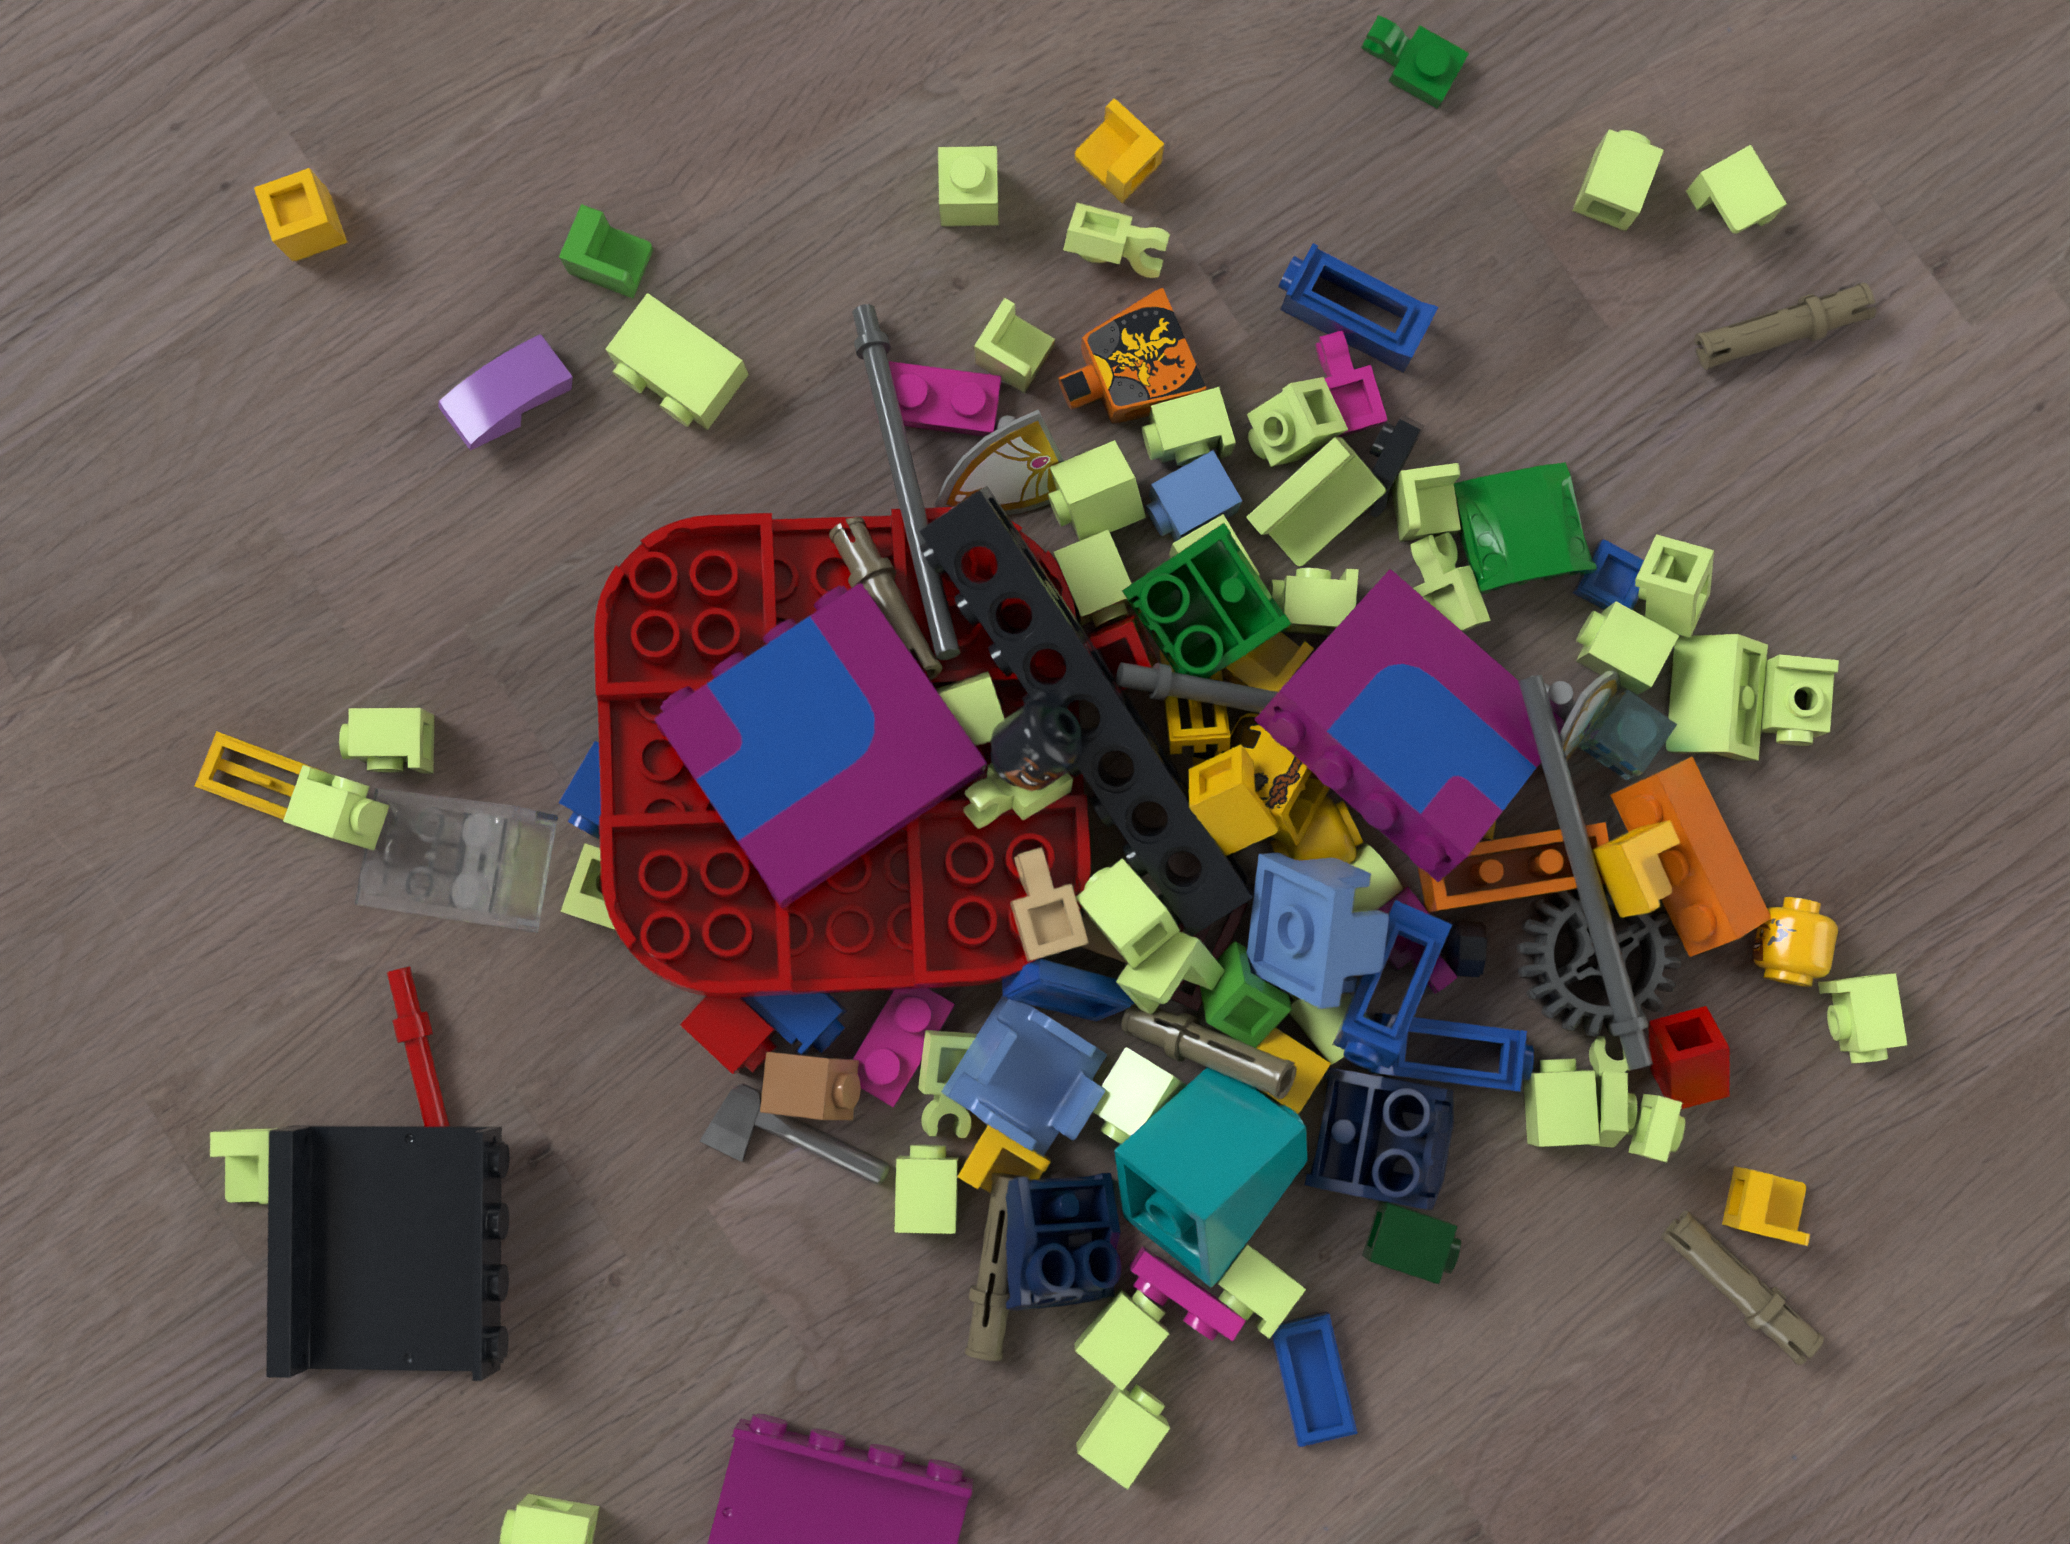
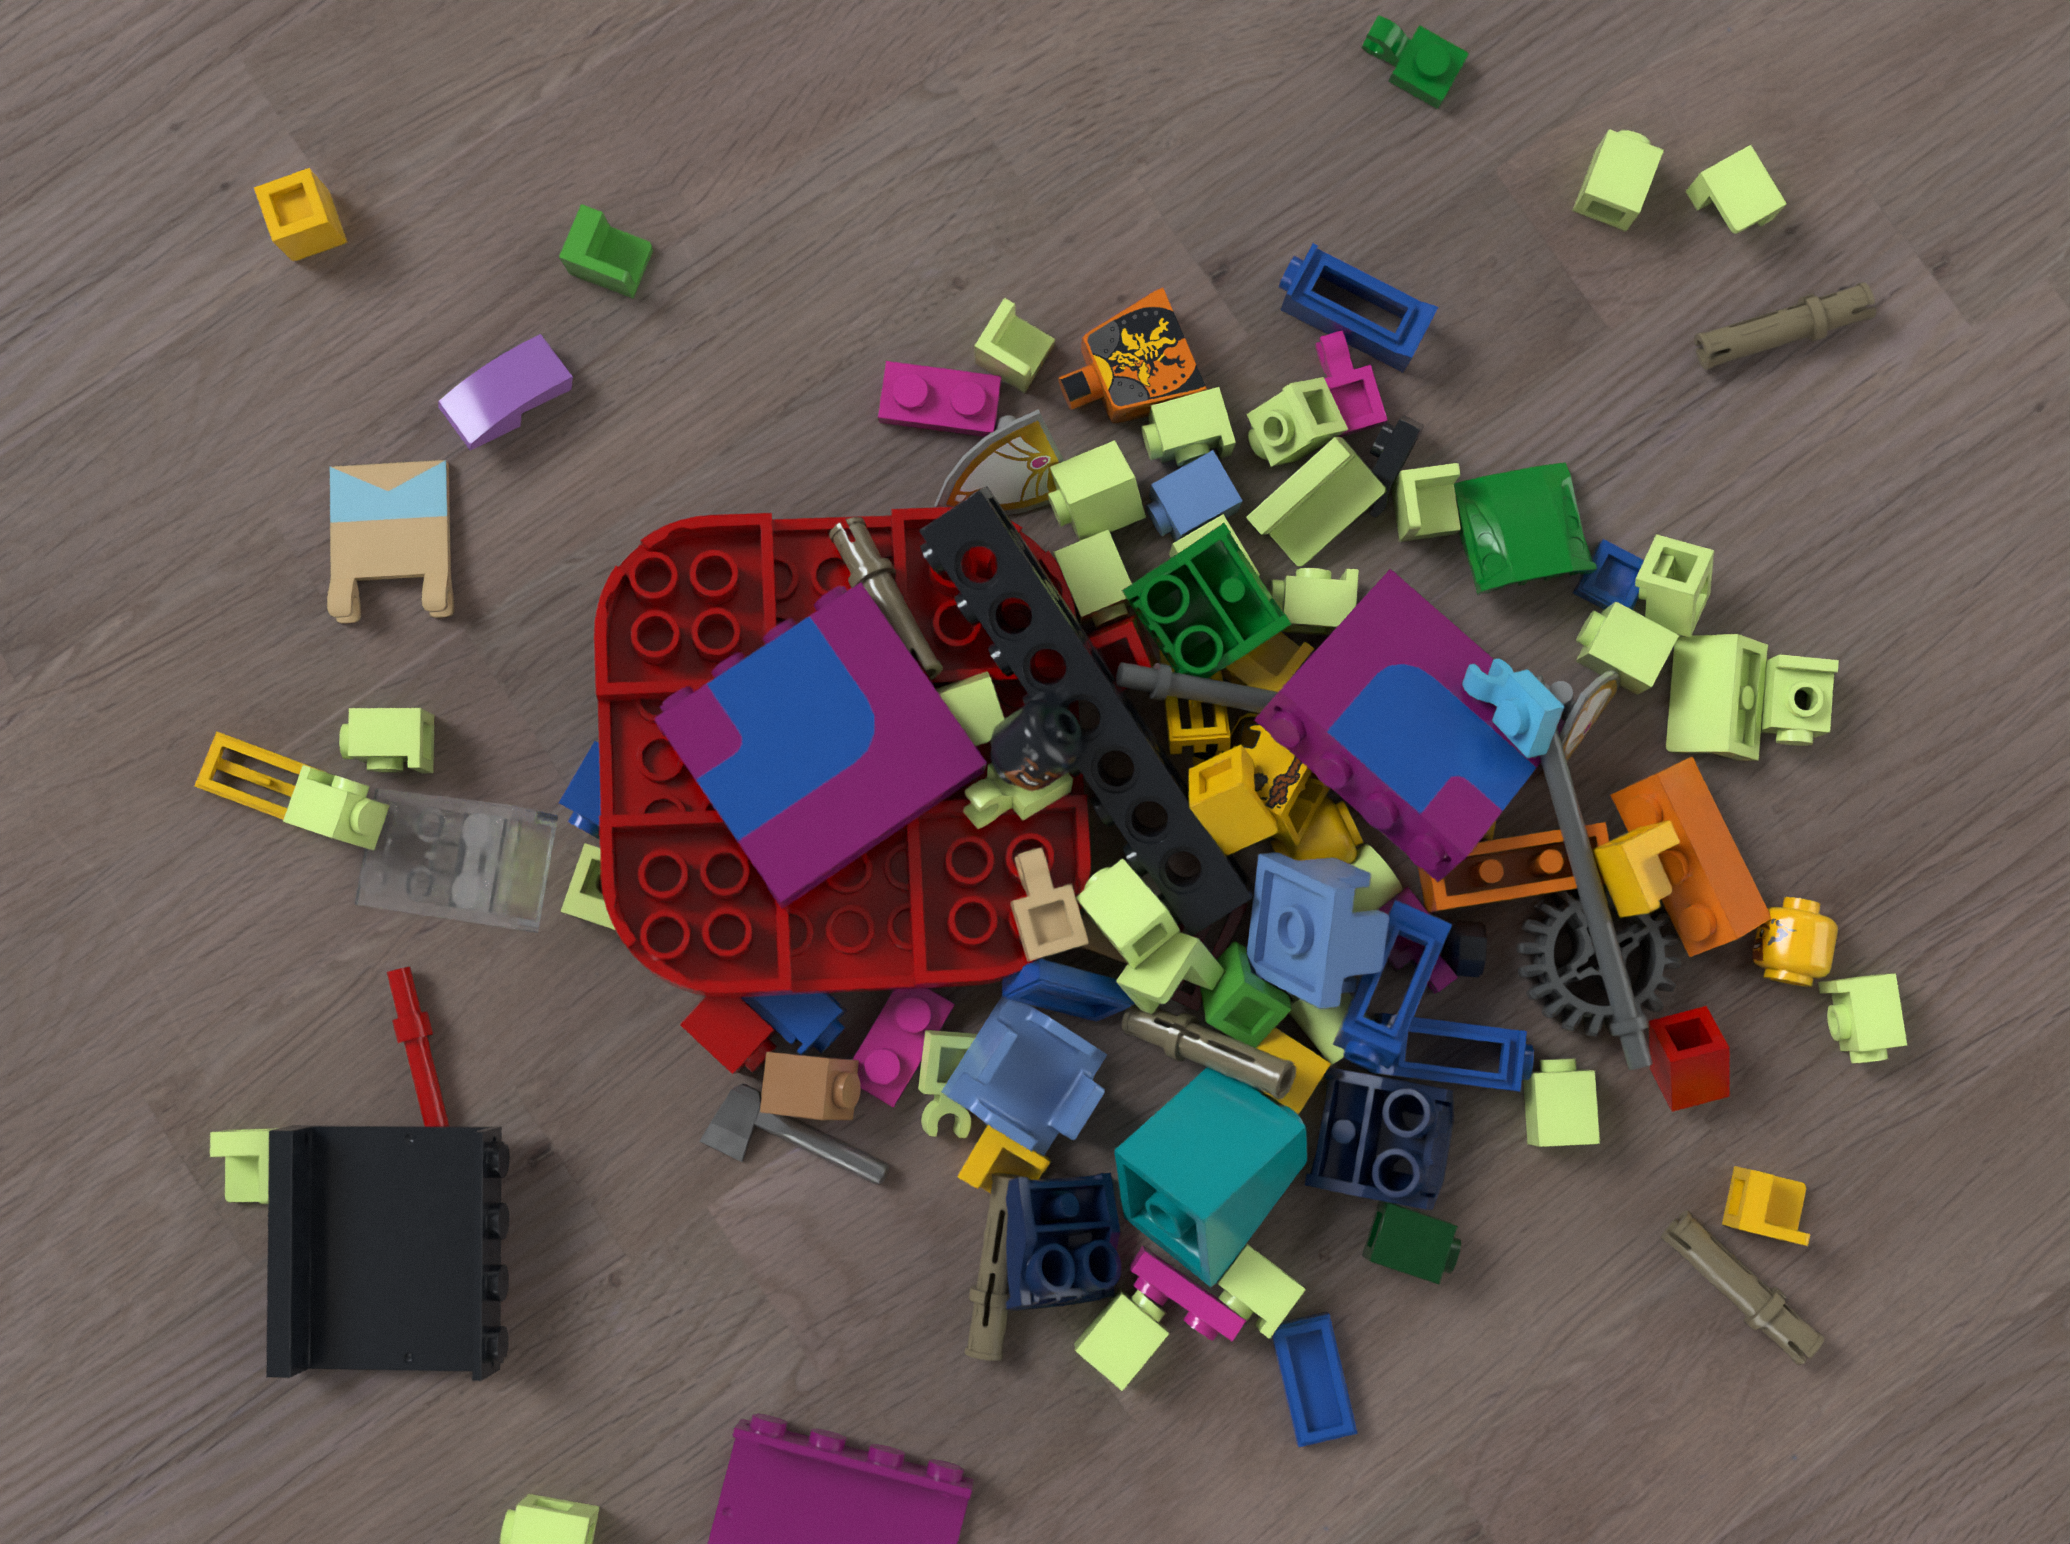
(390, 526): none -> tan flag
(676, 363): yellowish green brick -> none
(873, 347): dark grey bar -> none
(926, 1191): yellowish green brick -> none
(968, 186): yellowish green brick -> none
(1108, 236): yellowish green plate -> none
(1120, 152): yellow panel -> none
(1124, 1434): yellowish green brick -> none
(1134, 1094): yellowish green brick -> none
(1449, 588): yellowish green plate -> none
(1524, 705): none -> medium azure plate
(1614, 1104): yellowish green plate -> none
(1627, 735): clear light blue brick -> none
(1657, 1128): yellowish green plate -> none

